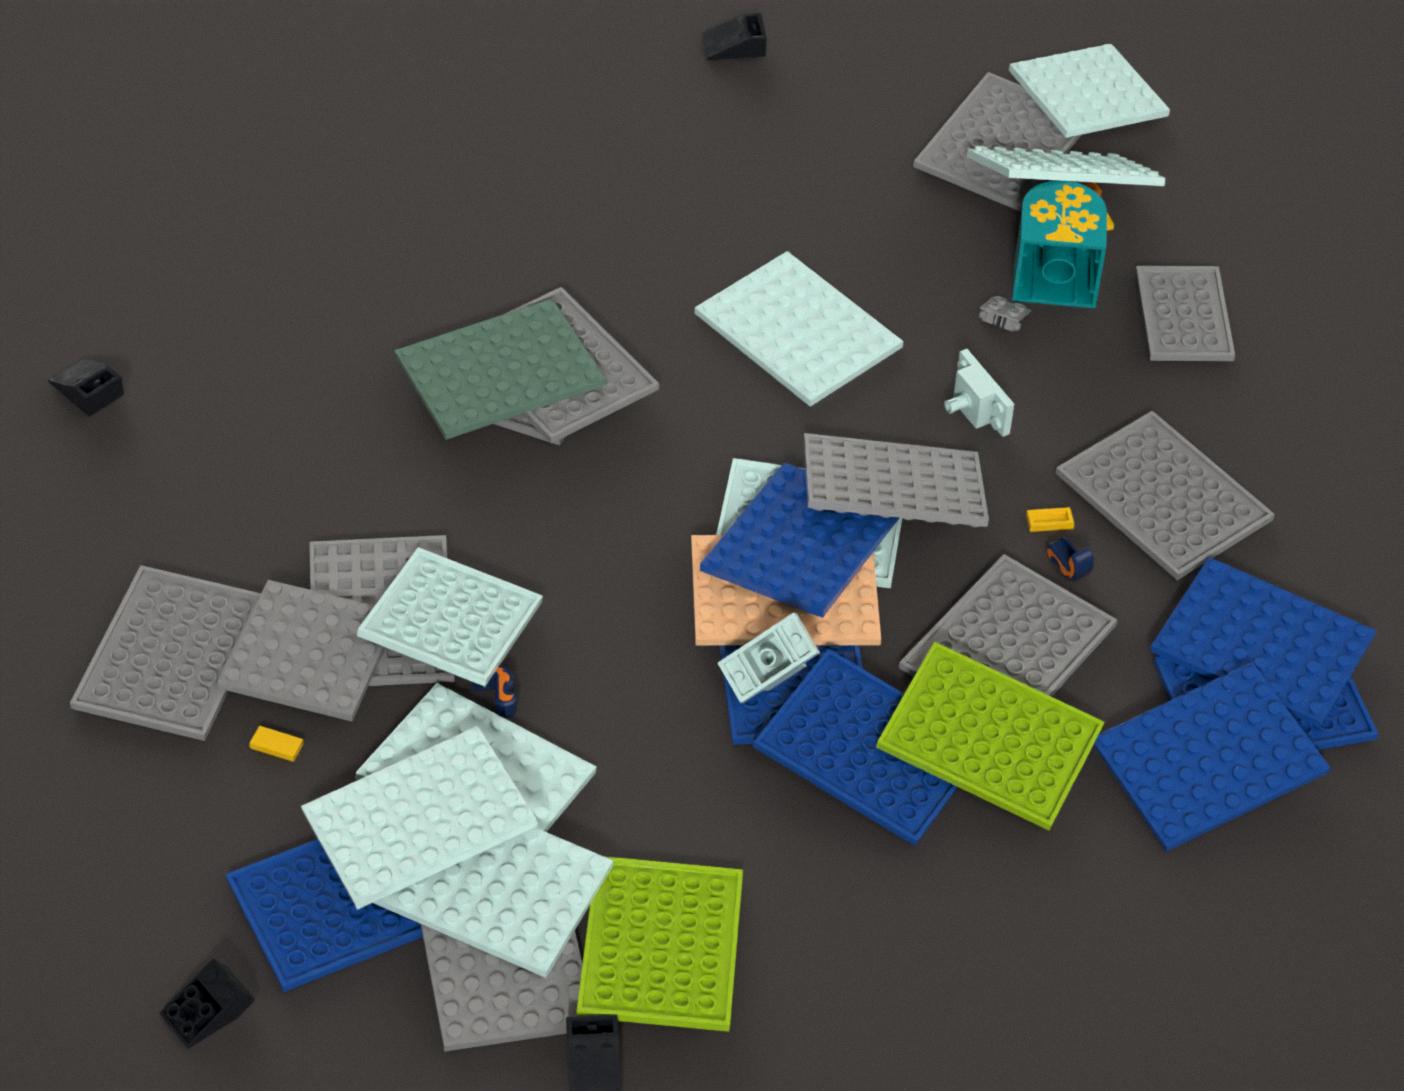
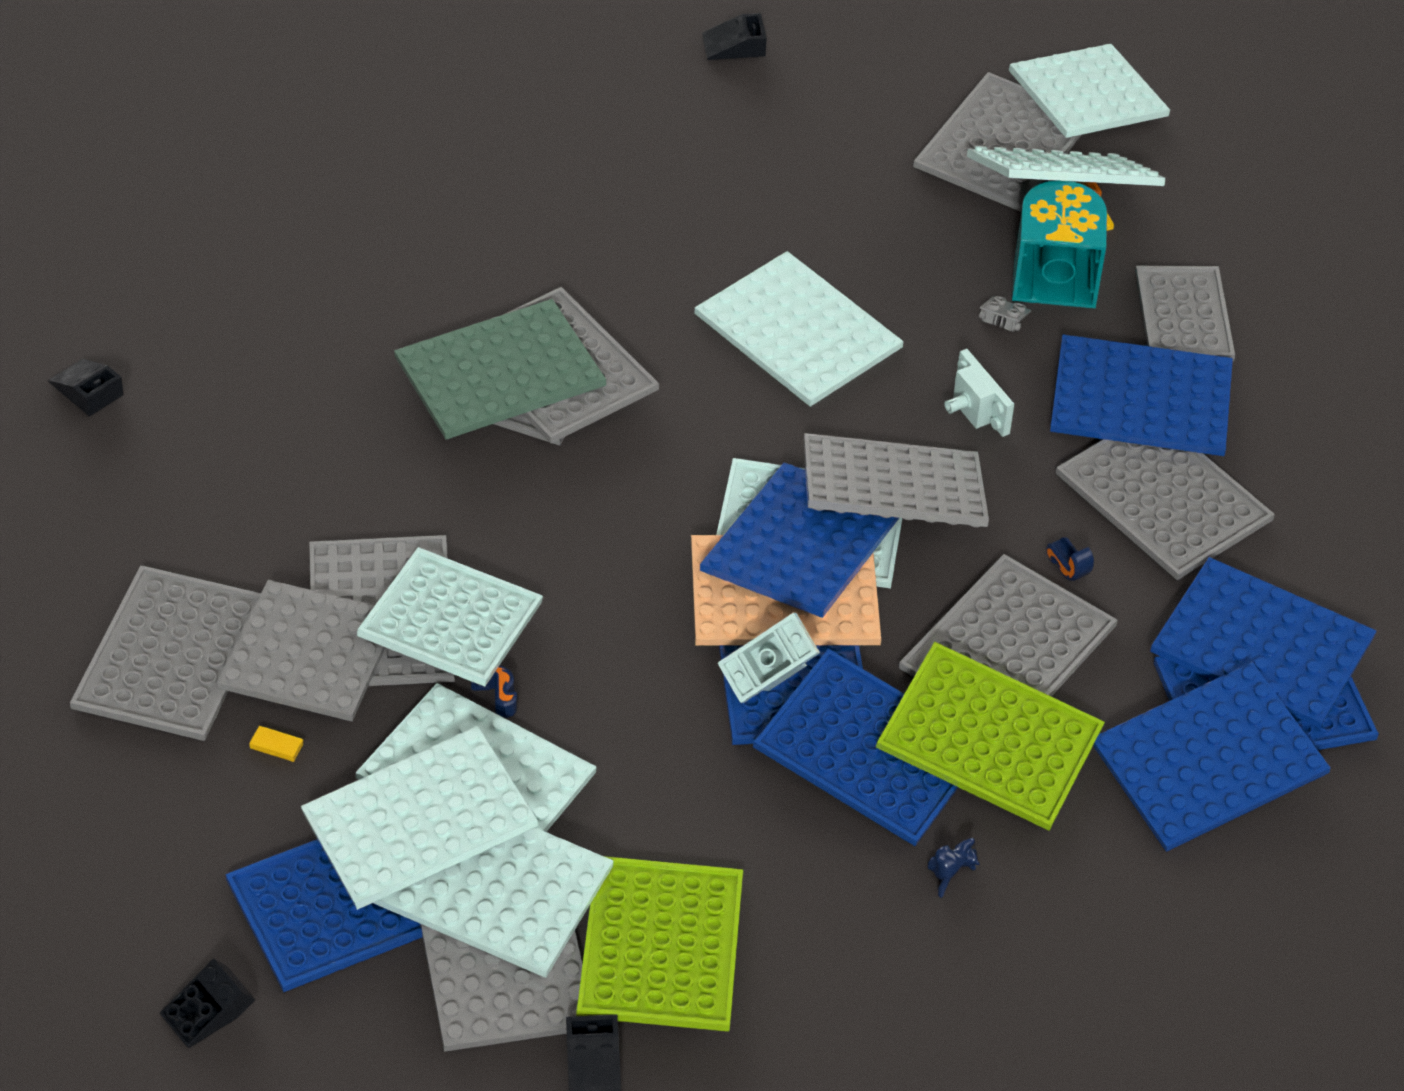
(948, 862): none -> dark blue animal
(1049, 519): yellow tile -> none
(1142, 395): none -> blue plate

